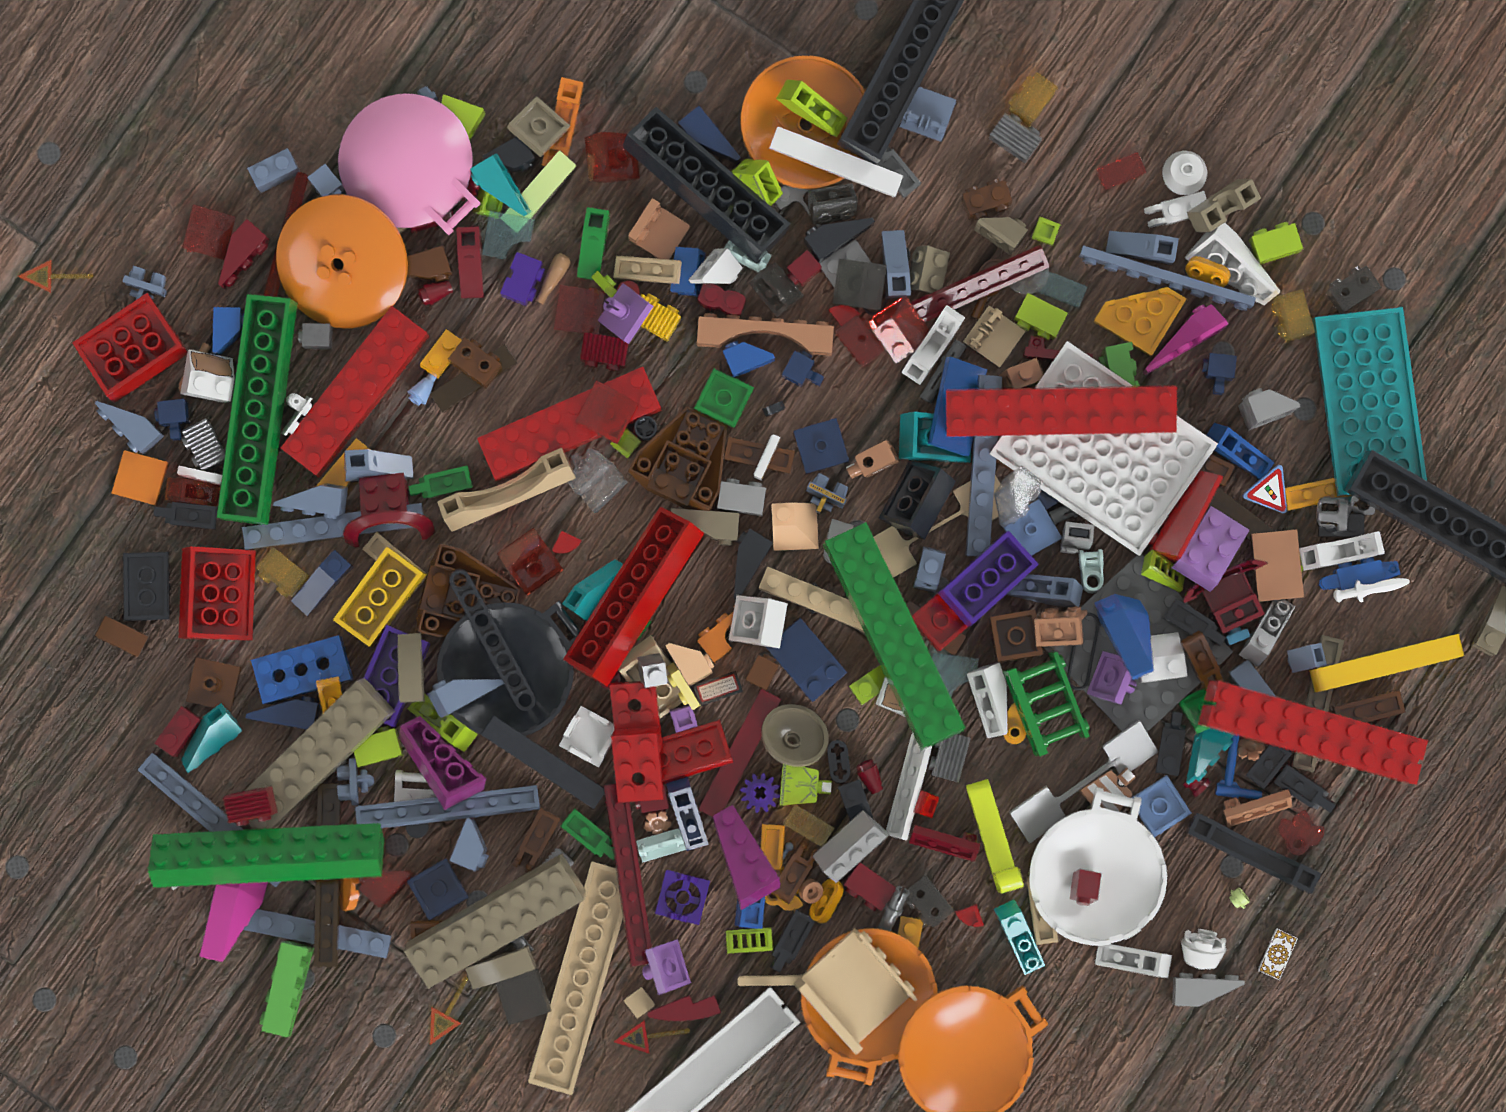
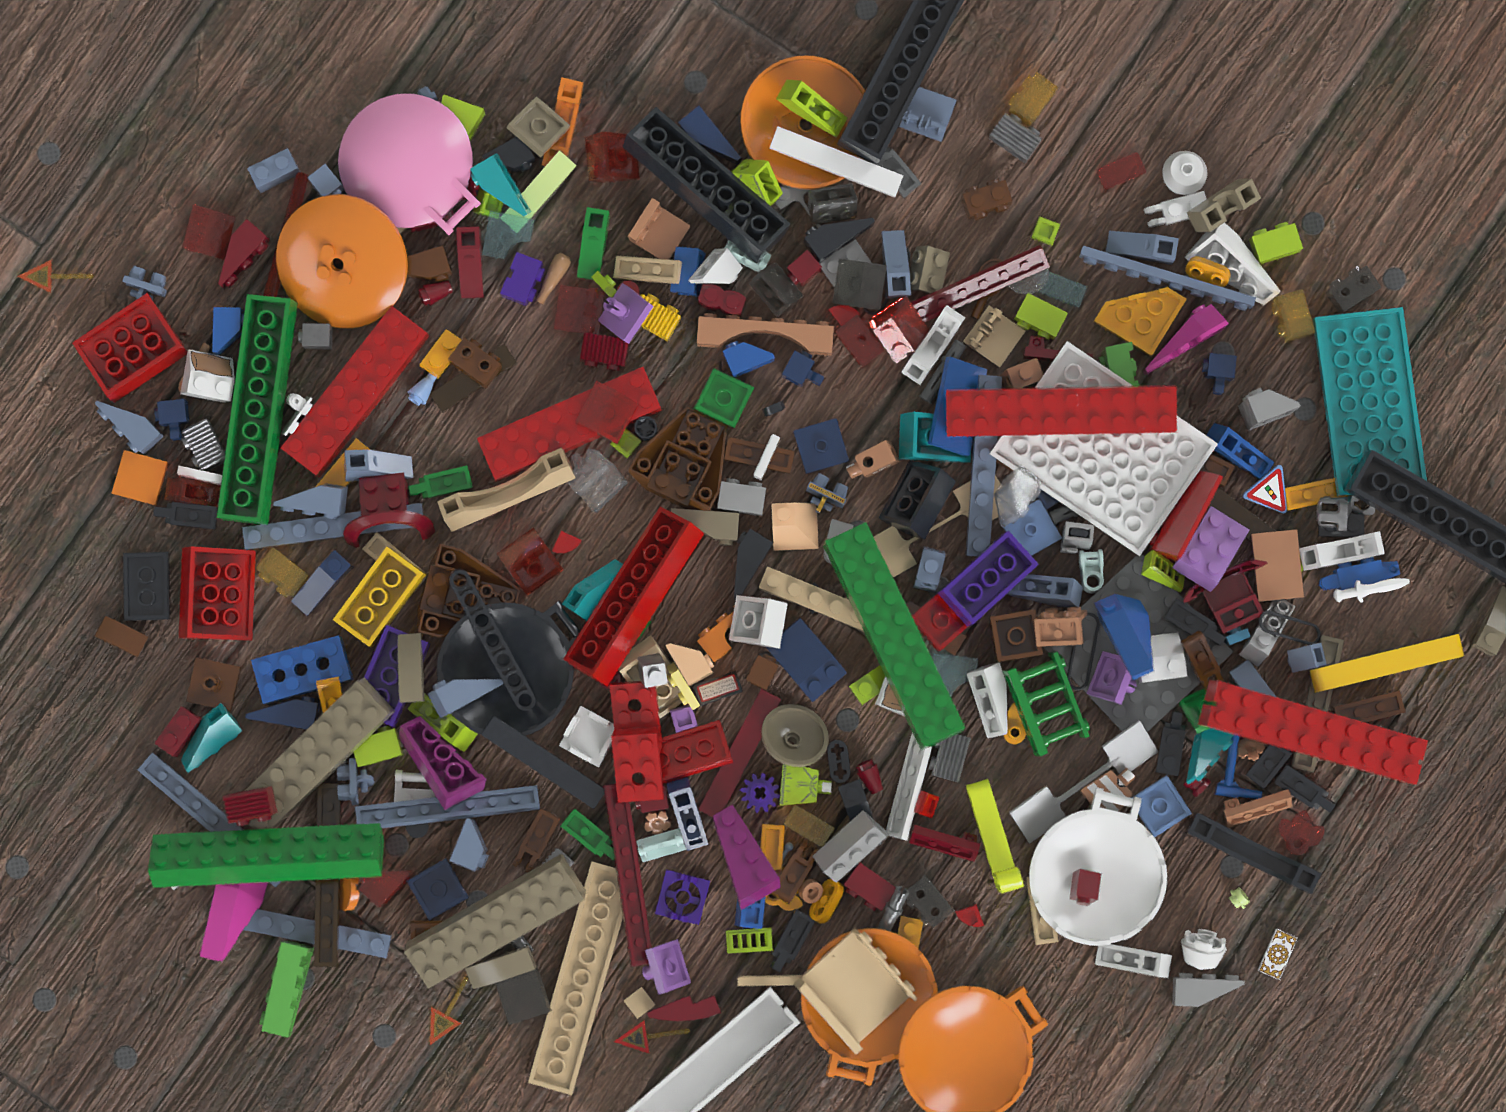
(1002, 232): dark tan slope -> none
(1019, 936): teal slope -> none
(1293, 619): none -> black piece

